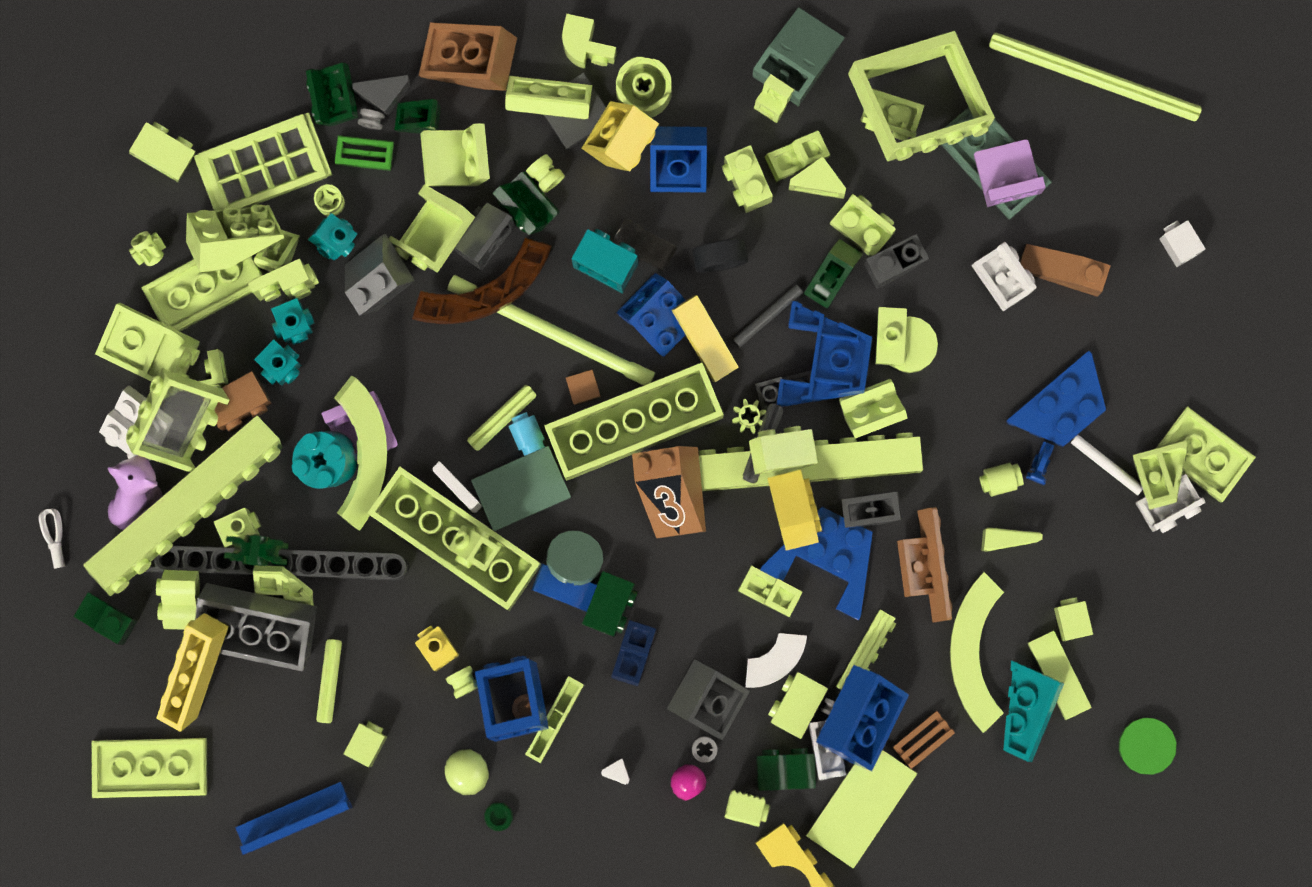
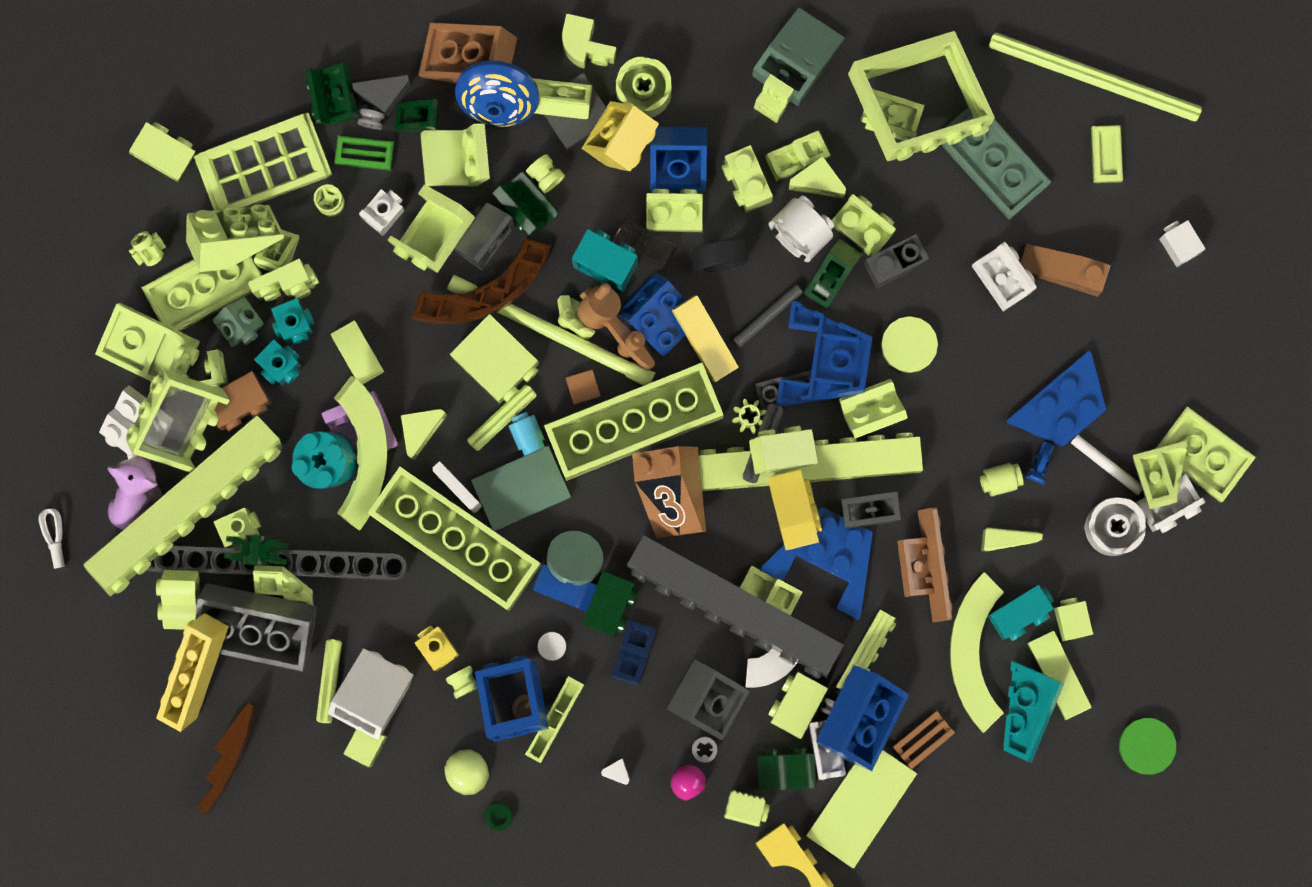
(105, 619): dark green arch -> none
(149, 767): yellowish green tile -> none
(232, 748): none -> reddish brown slope
(238, 322): none -> sand green brick
(293, 818): blue fence -> none
(333, 237): teal brick -> none
(357, 352): none -> yellowish green slope
(370, 693): none -> white brick
(375, 276): dark grey slope -> none
(383, 221): none -> white brick
(419, 429): none -> yellowish green slope
(473, 547): yellowish green brick -> none
(495, 359): none -> yellowish green brick
(497, 93): none -> blue dish
(552, 646): none -> white tile
(570, 319): none -> yellowish green piece
(600, 309): none -> medium nougat piece
(674, 211): none -> yellowish green bracket
(735, 607): none -> dark grey brick
(802, 228): none -> white brick
(891, 336): yellowish green plate -> none
(1008, 173): lavender bracket -> none
(1022, 611): none -> teal brick
(1107, 154): none -> yellowish green tile
(1132, 526): none -> white brick

